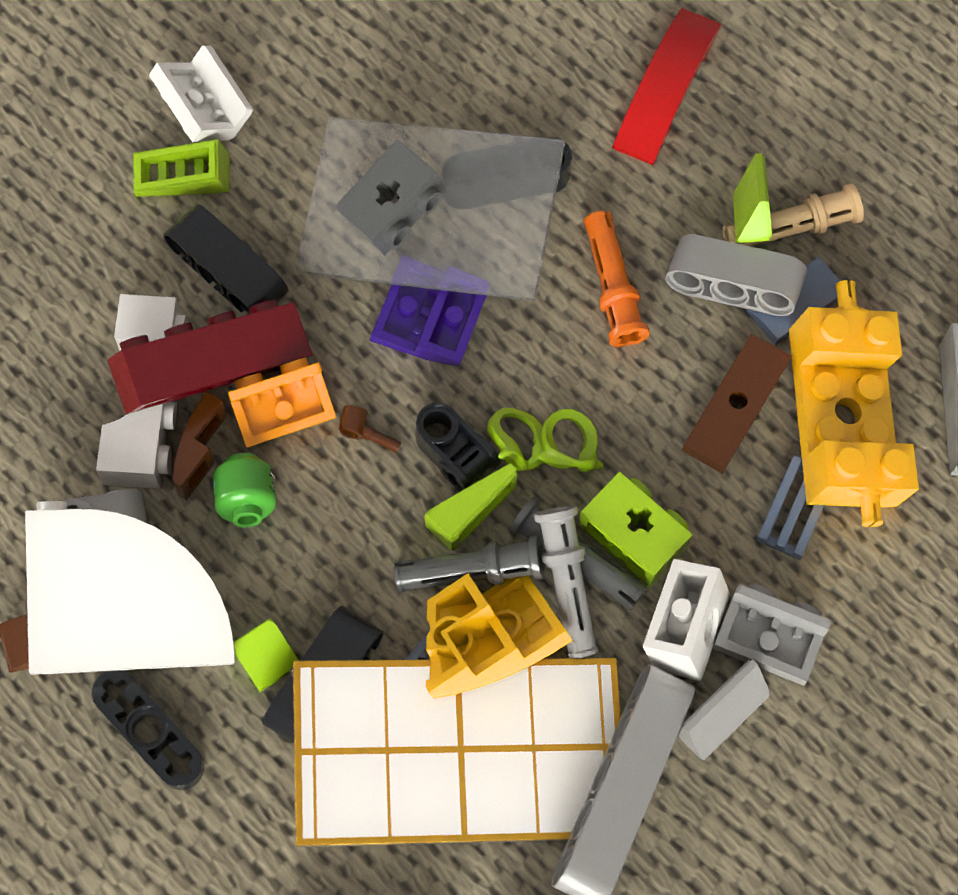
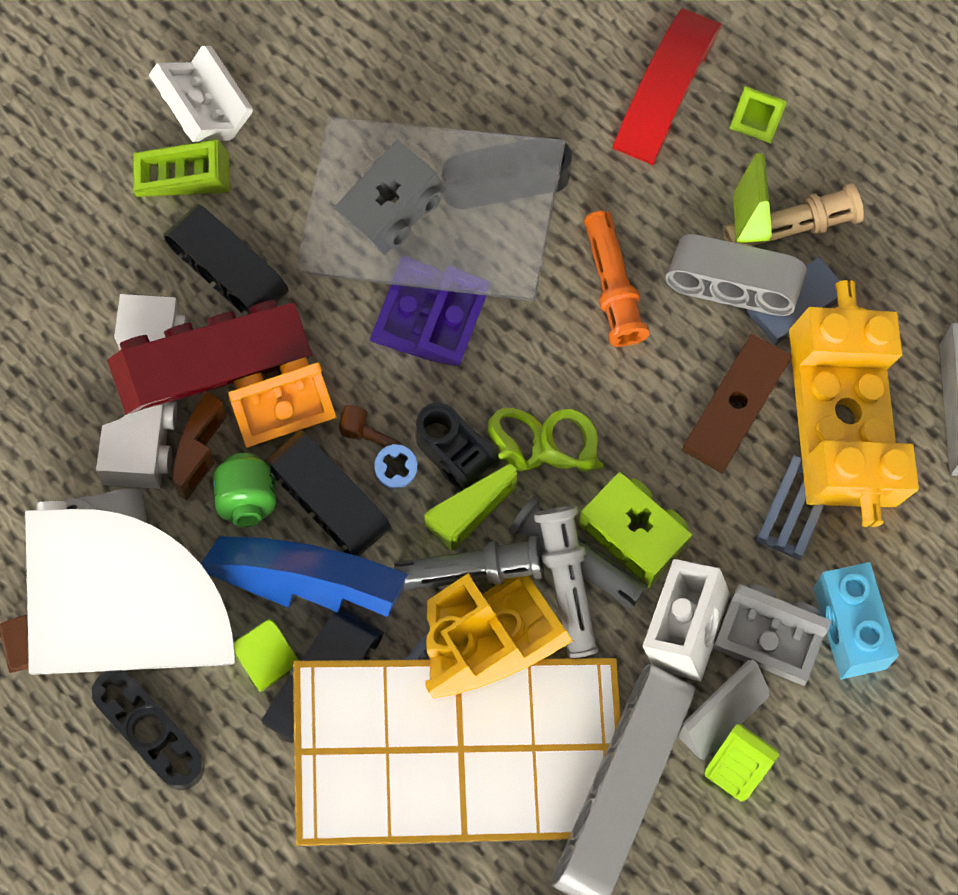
(318, 574): none -> blue slope
(328, 493): none -> black beam
(393, 452): none -> medium blue bush
(741, 762): none -> slope
(758, 114): none -> lime slope
(859, 624): none -> medium azure brick

